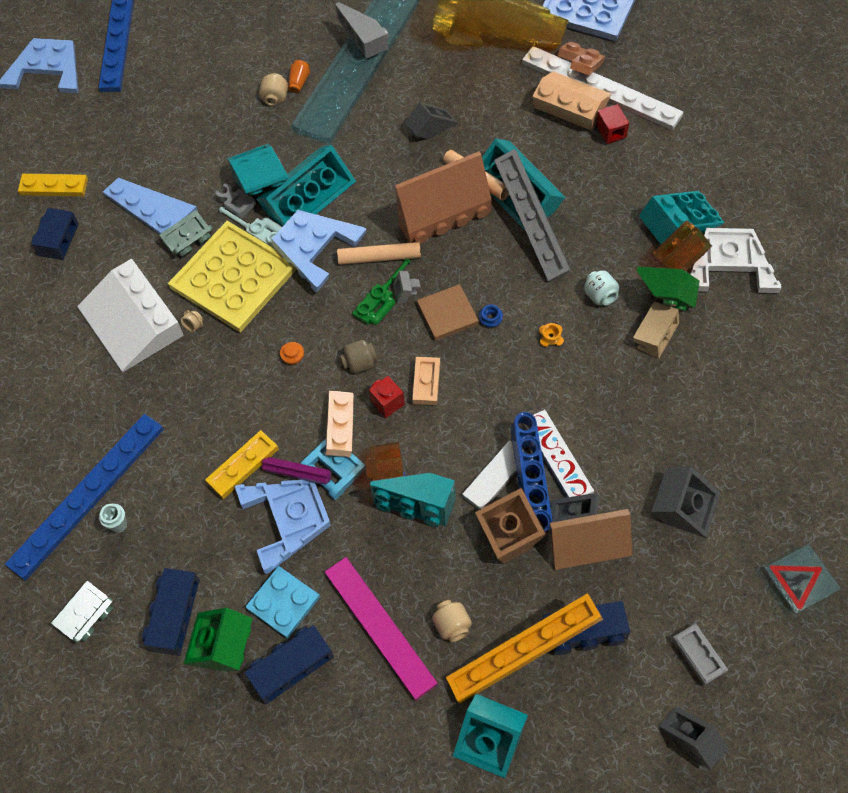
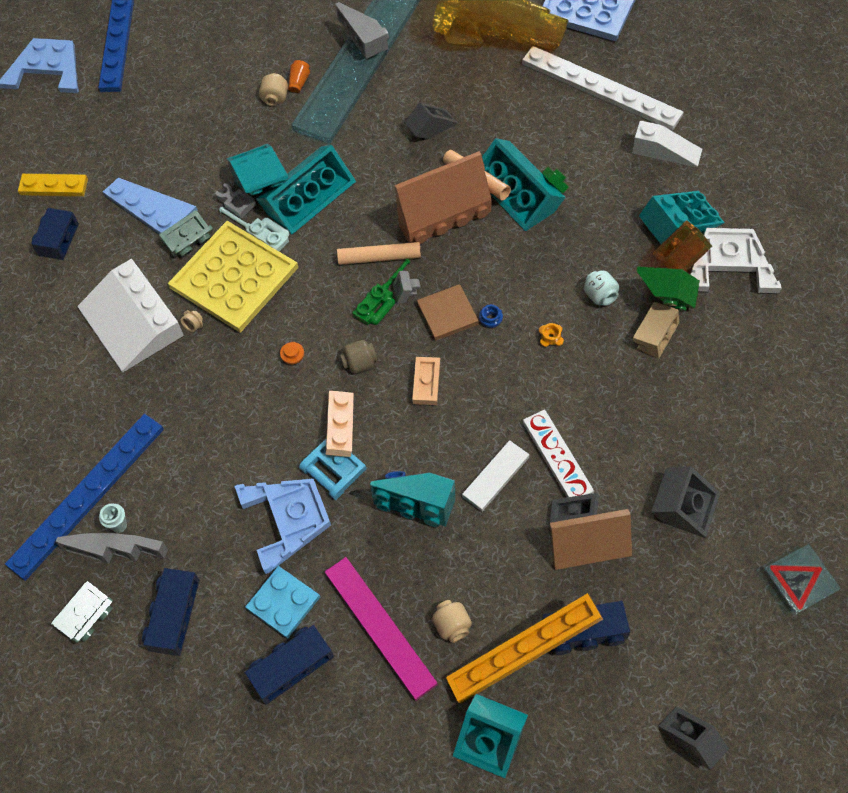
(105, 545): none -> light grey slope
(218, 640): green slope -> none
(241, 464): yellow plate -> none
(296, 470): magenta axle -> none
(306, 237): light blue wing -> none
(384, 461): clear orange brick -> none
(386, 396): red brick -> none
(510, 525): medium nougat slope -> none
(532, 216): light grey plate -> none
(533, 463): blue beam -> none
(556, 178): none -> green plate
(570, 99): light nougat slope -> none
(582, 59): nougat plate -> none
(612, 123): red brick -> none
(663, 144): none -> white slope
(699, 654): light grey plate -> none

